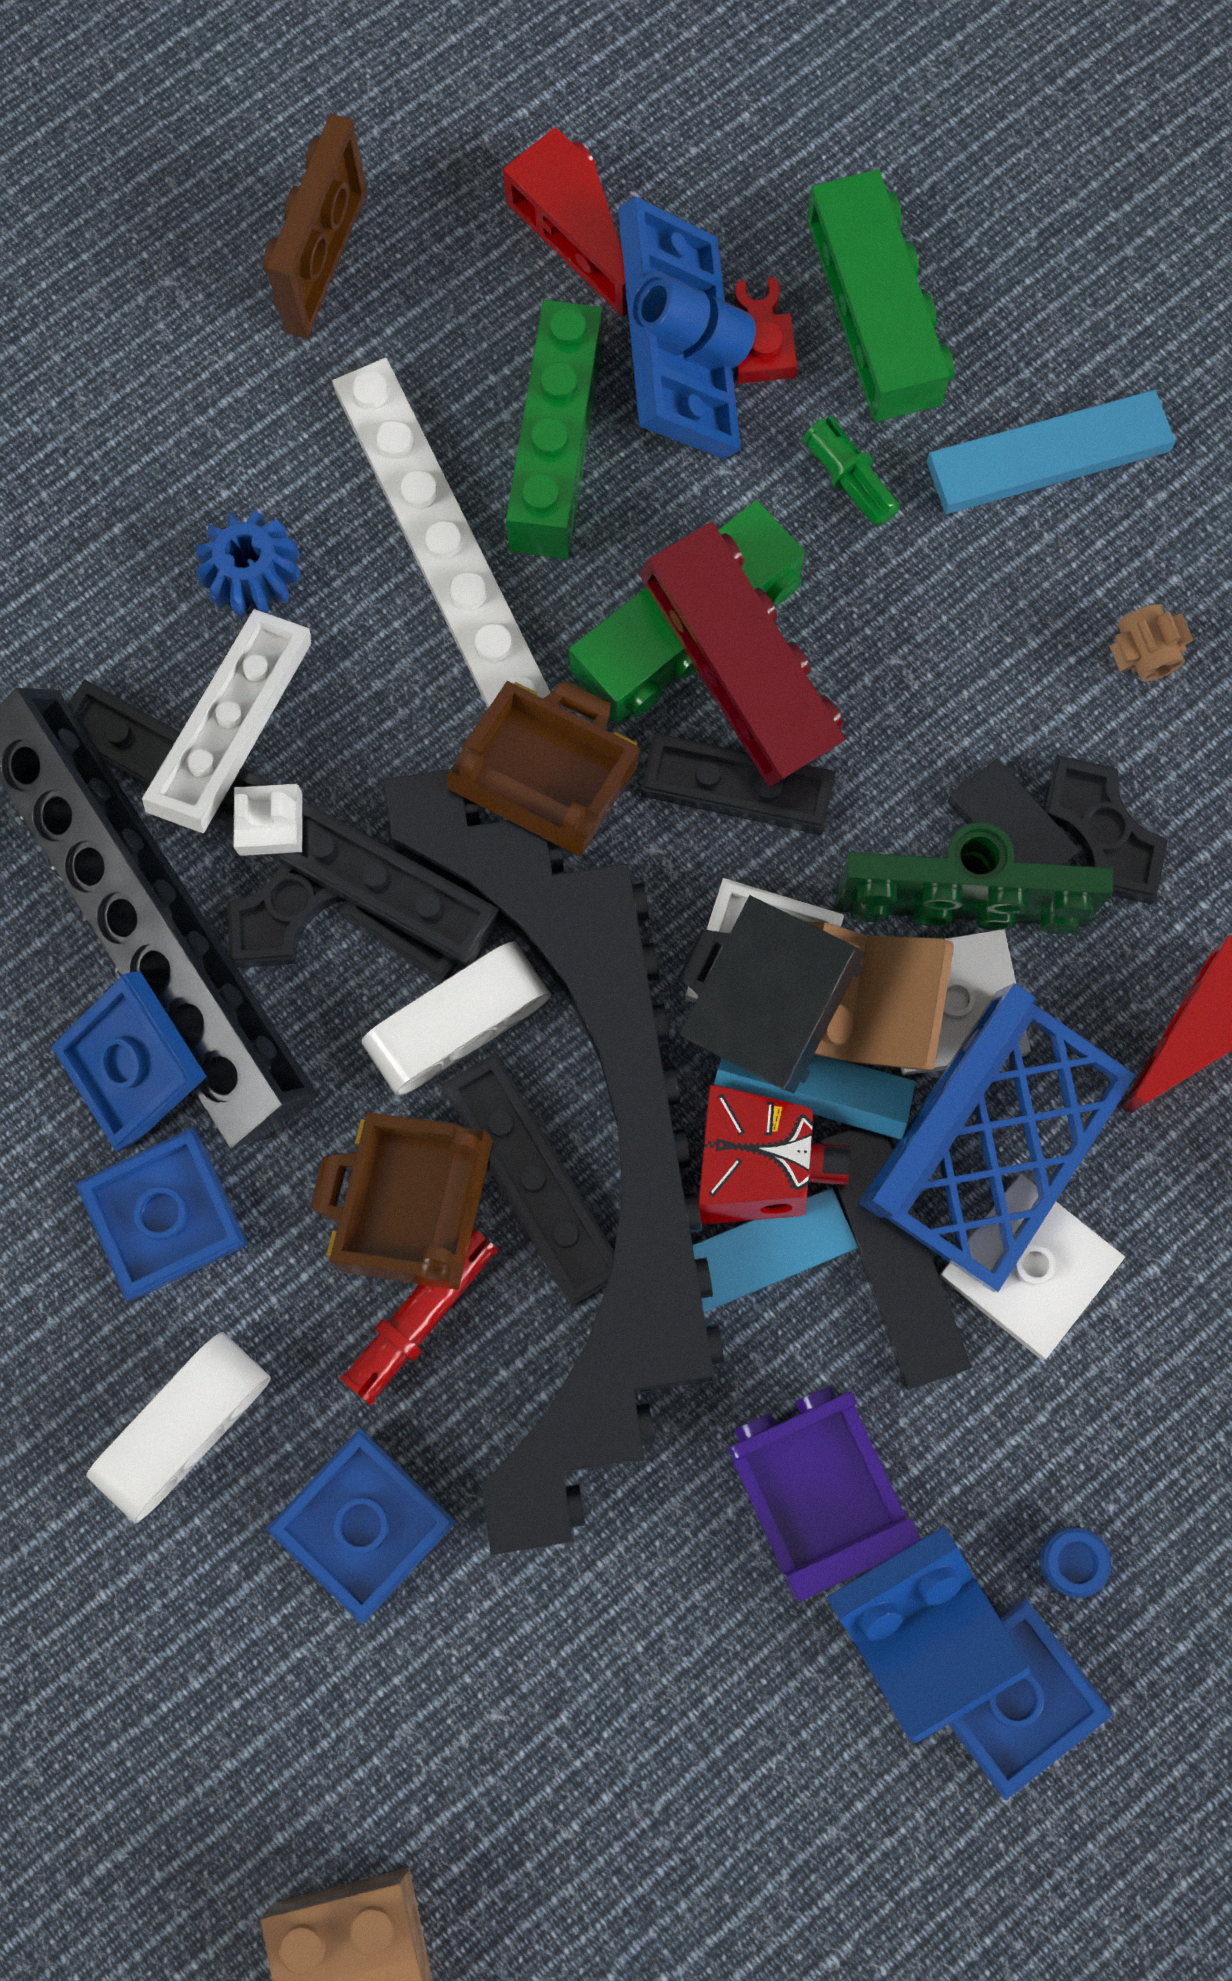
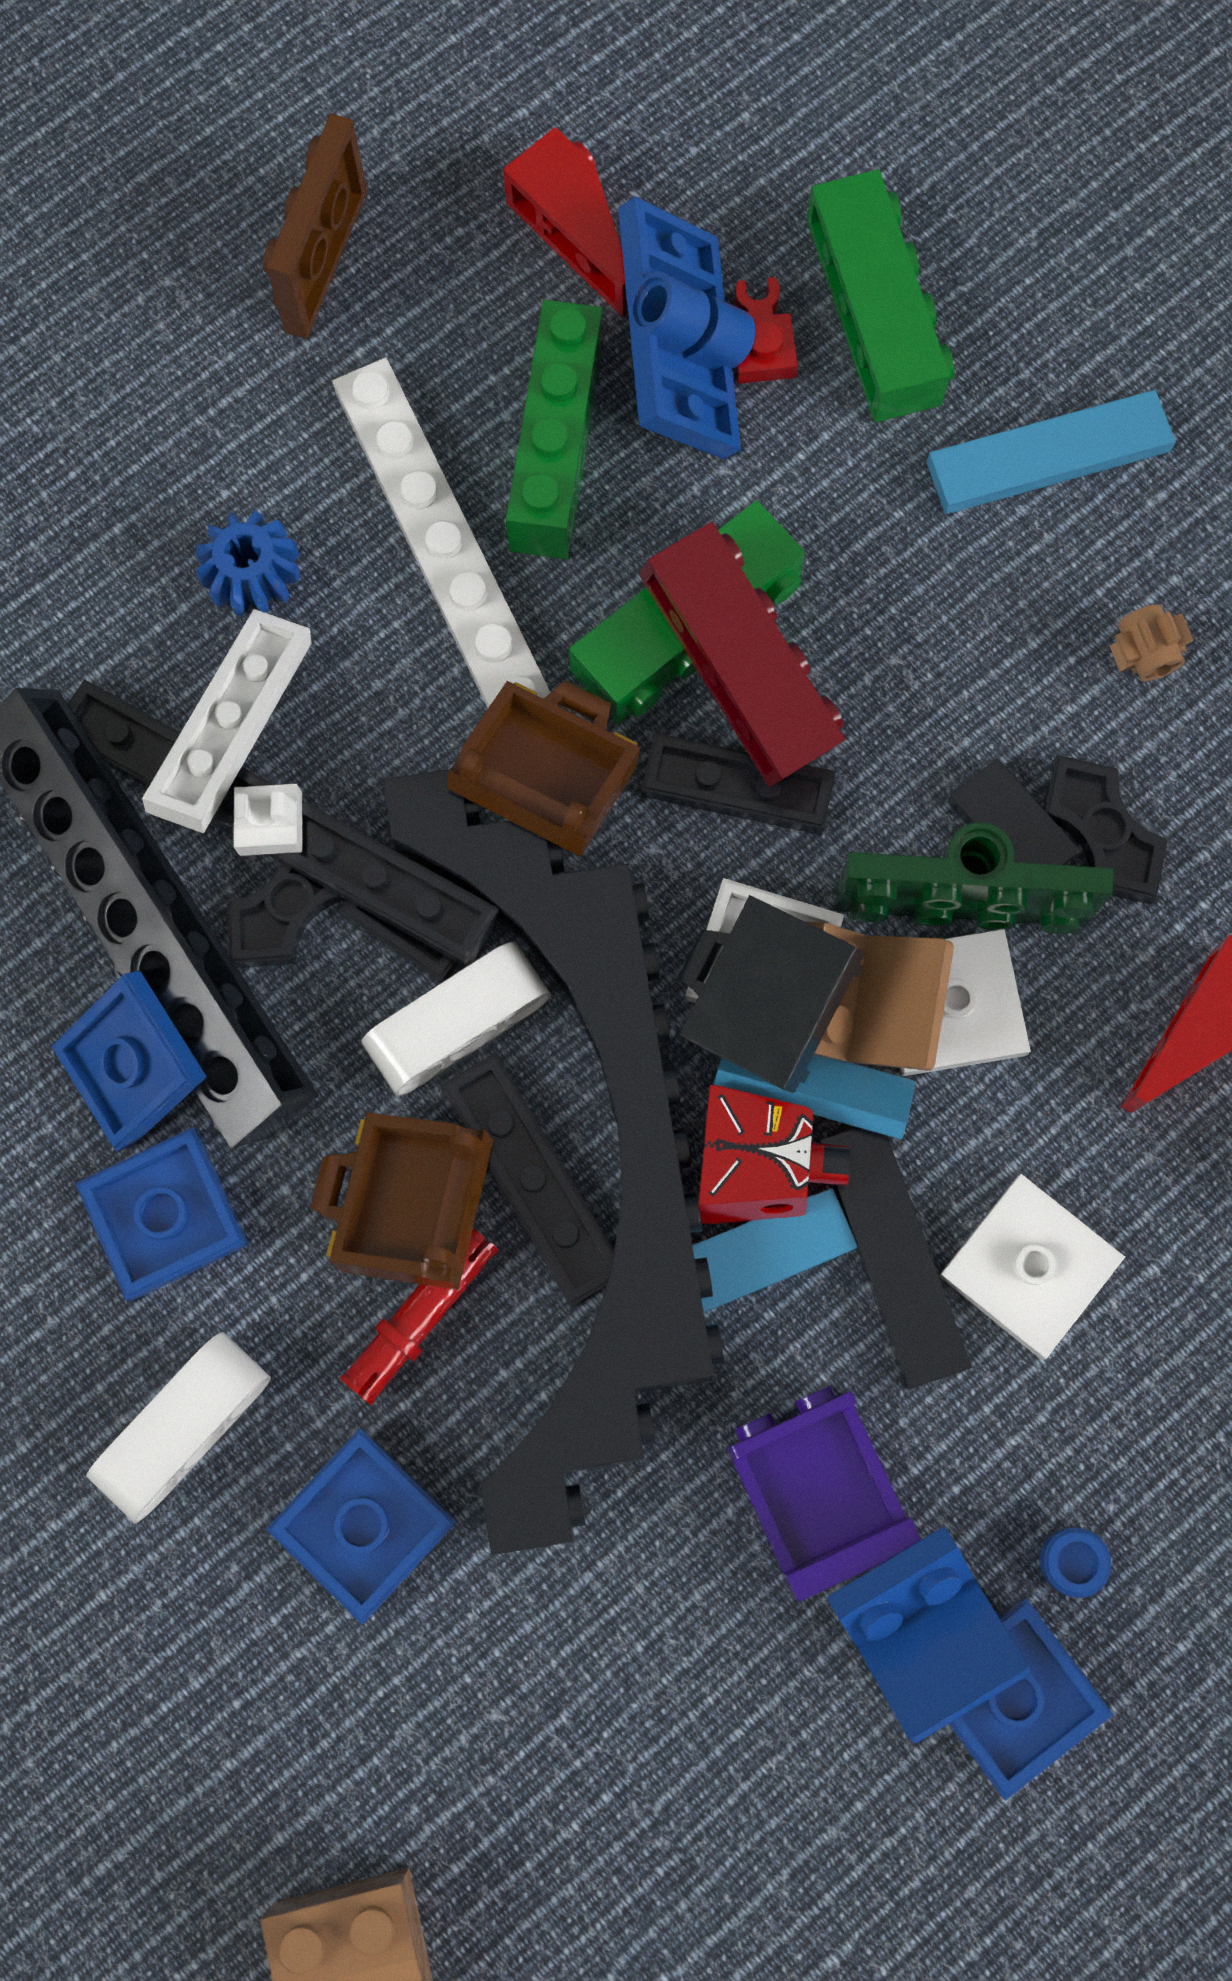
(851, 470): green axle -> none
(950, 1106): blue fence -> none

